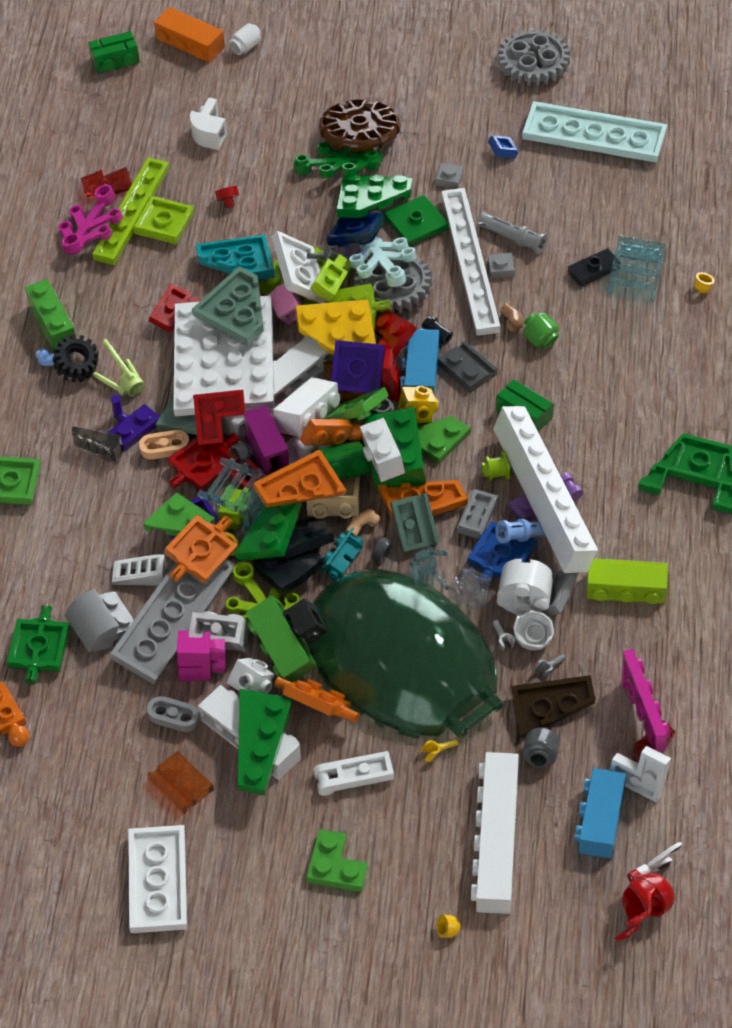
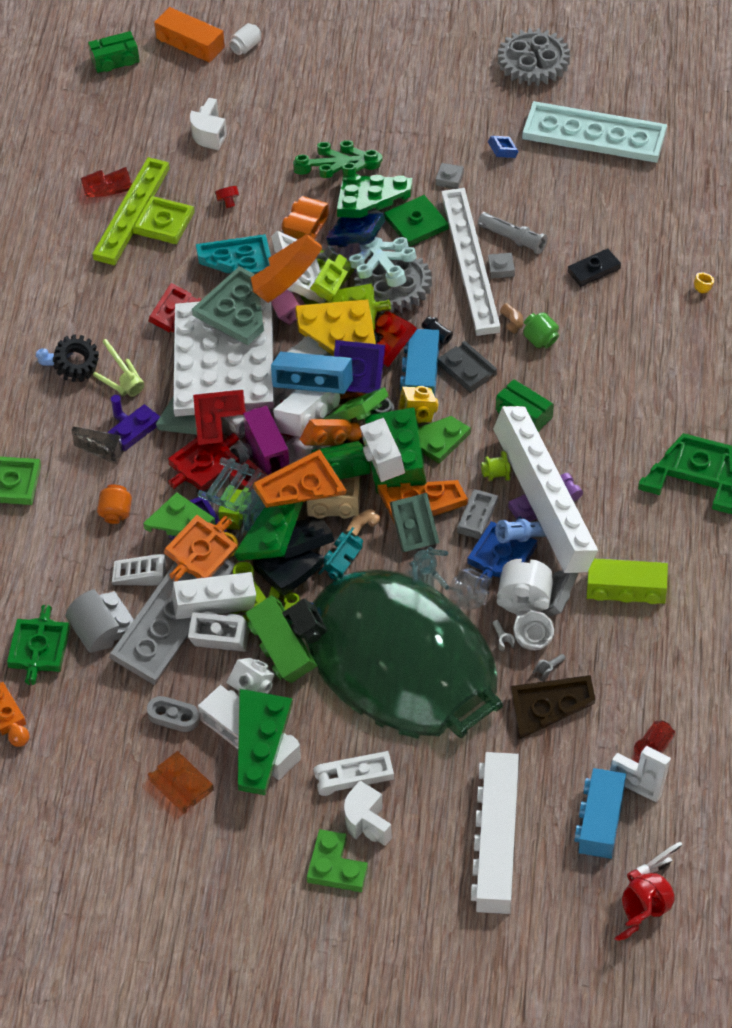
(49, 312): bright green brick -> none
(74, 242): dark pink plant -> none
(114, 504): none -> orange head
(157, 879): white plate -> none
(162, 444): light nougat plate -> none
(199, 656): dark pink hips -> none
(214, 595): none -> white brick
(285, 268): none -> orange slope
(306, 218): none -> orange brick
(312, 372): none -> dark azure brick
(313, 696): orange plate -> none
(354, 126): reddish brown plate -> none
(362, 812): none -> white brick
(381, 550): dark grey tile -> none
(391, 376): red slope -> none
(434, 748): yellow hand -> none
(447, 926): yellow hinge -> none
(541, 747): dark grey head -> none
(641, 695): dark pink wing -> none
(642, 251): clear light blue plate -> none

